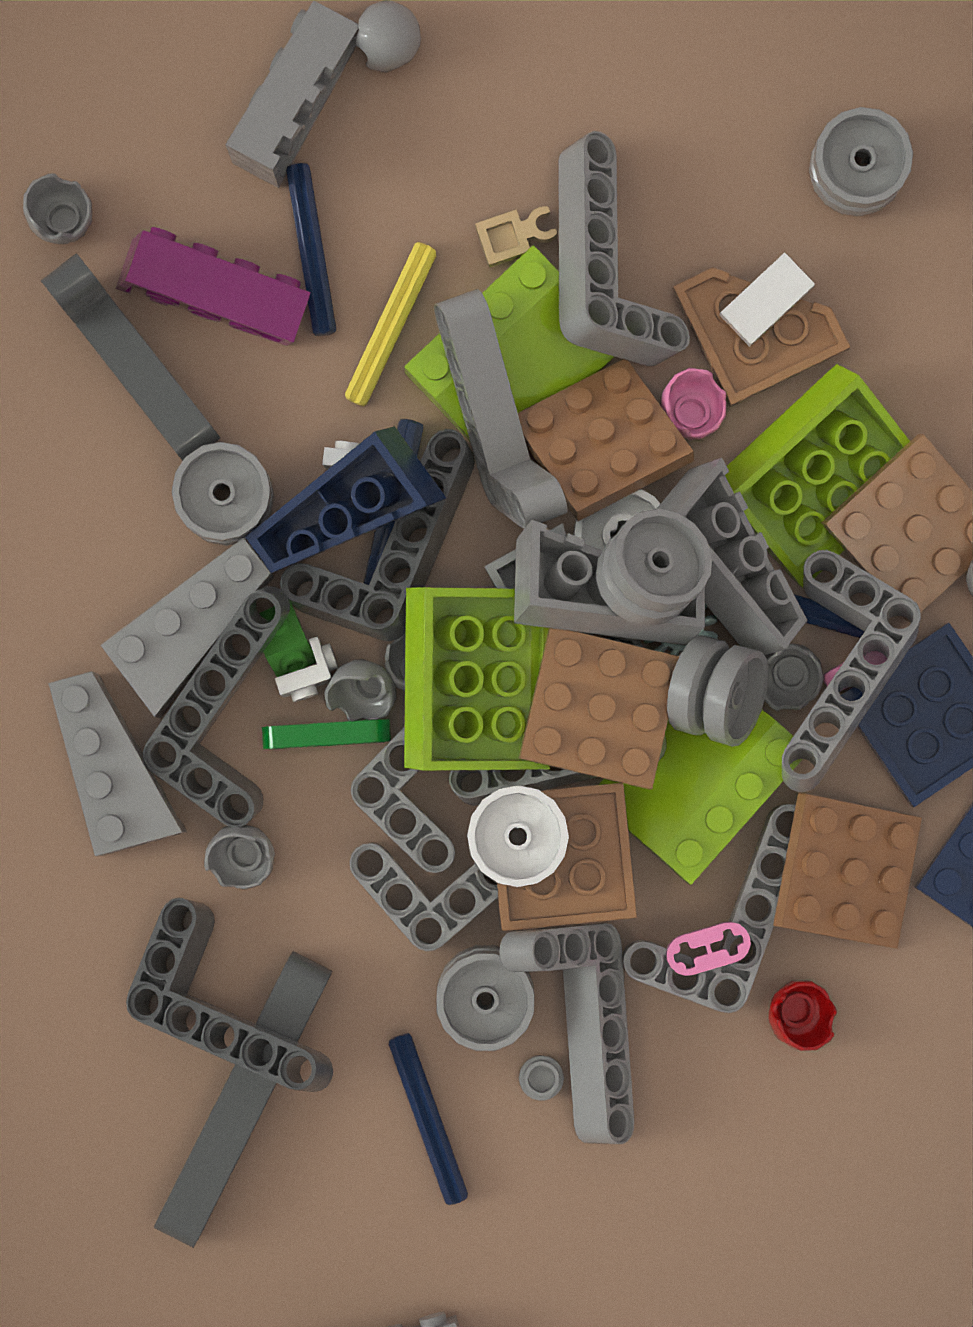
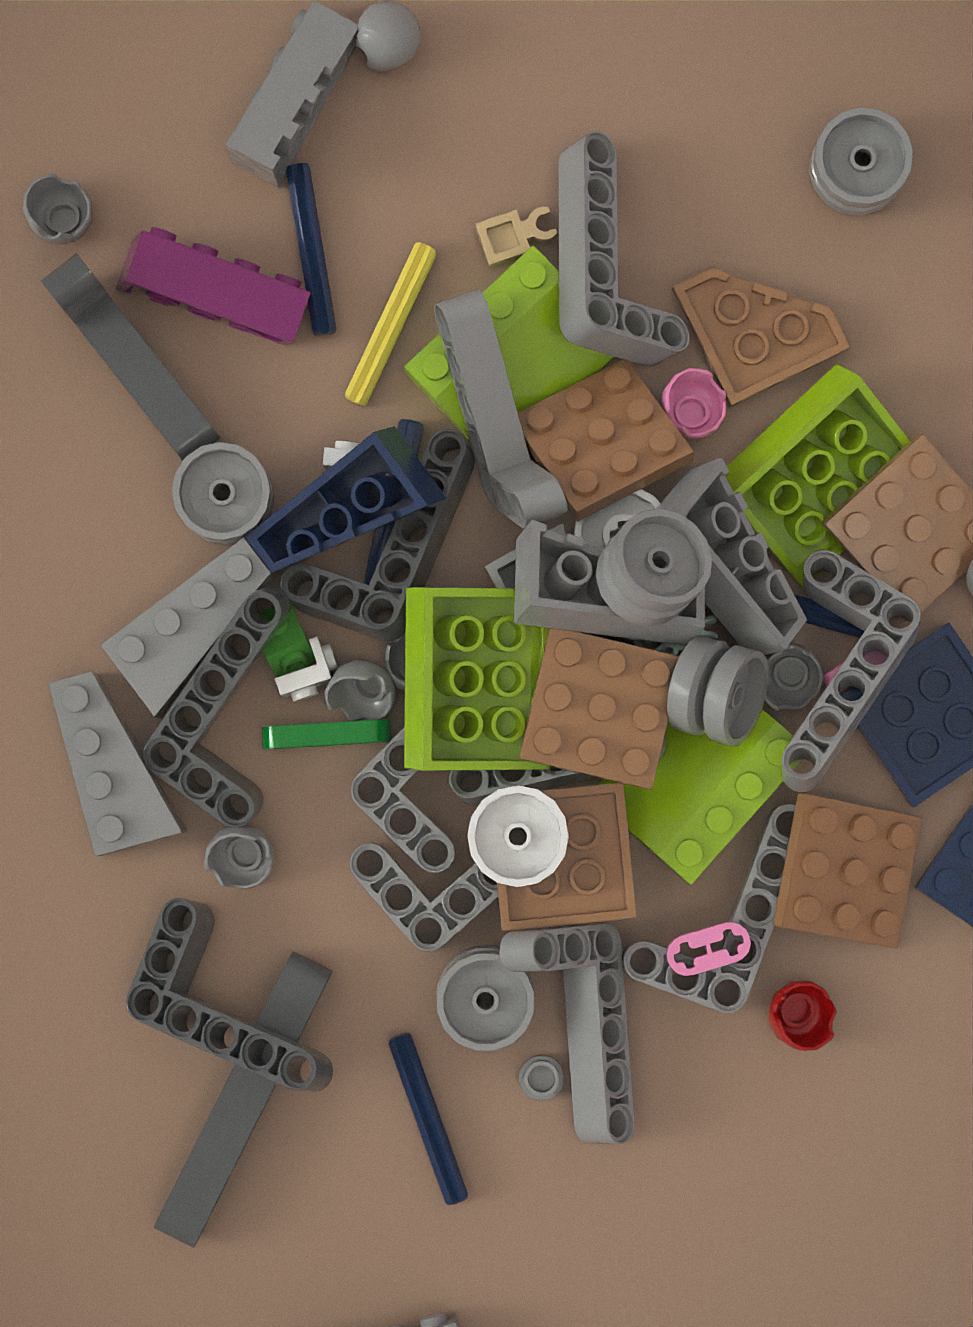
(767, 299): white tile -> none

